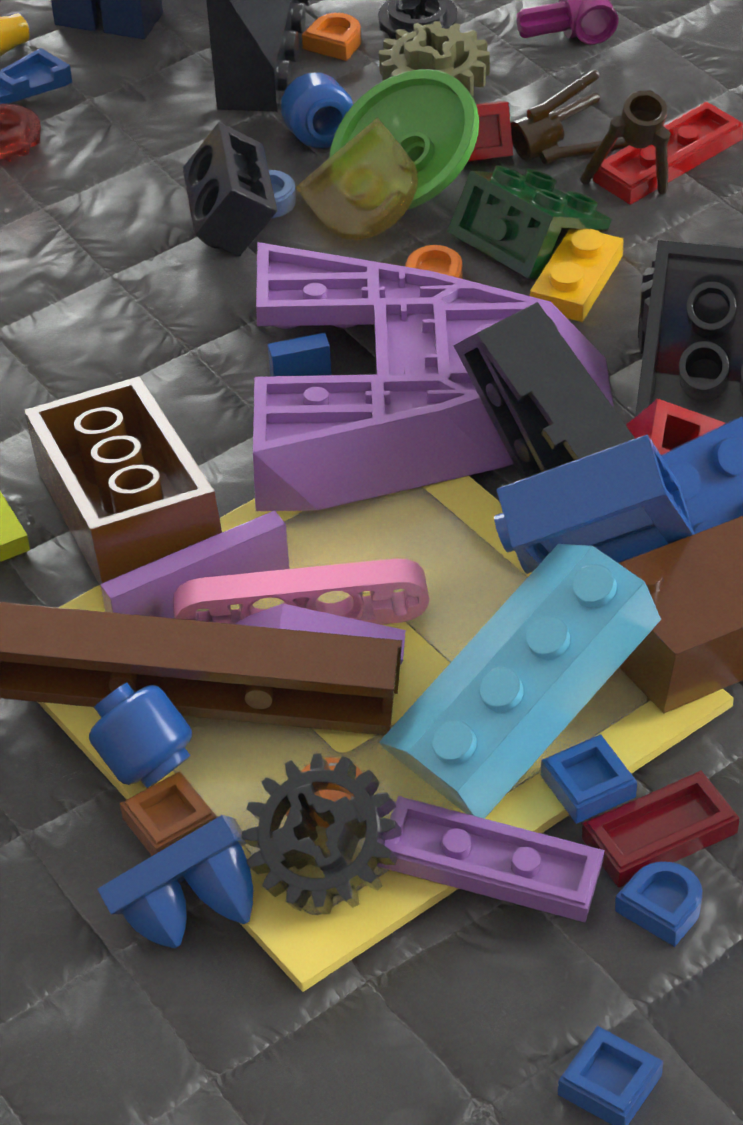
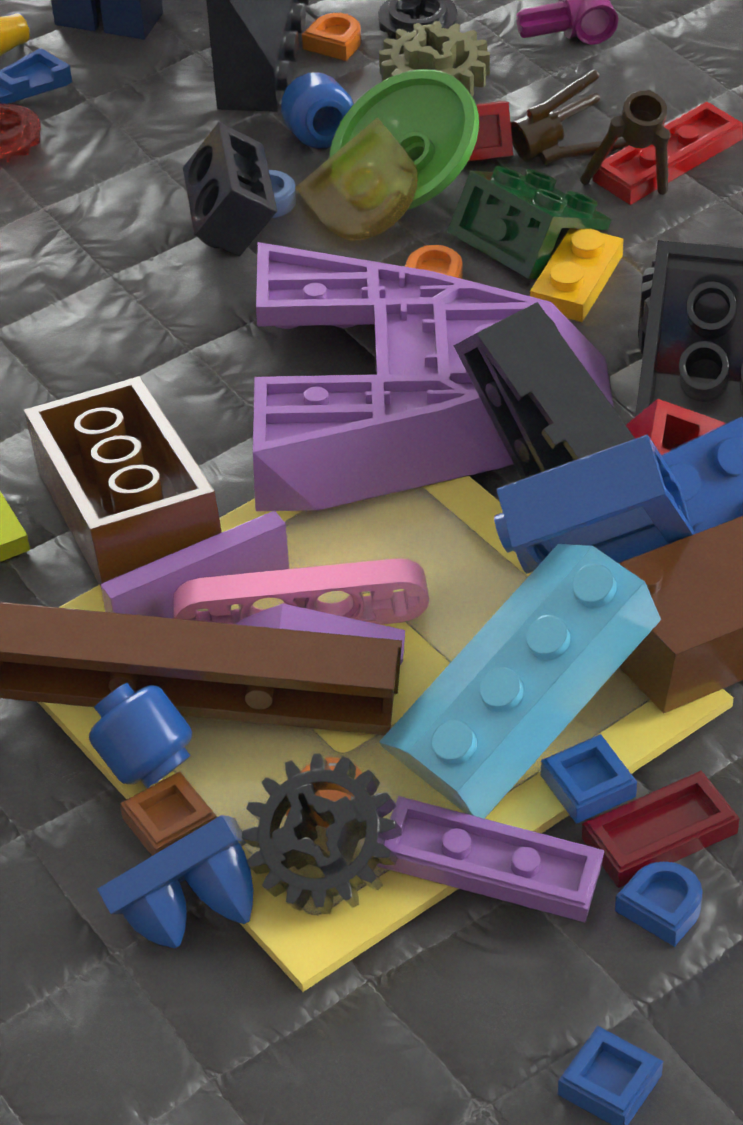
(300, 356): blue tile -> none

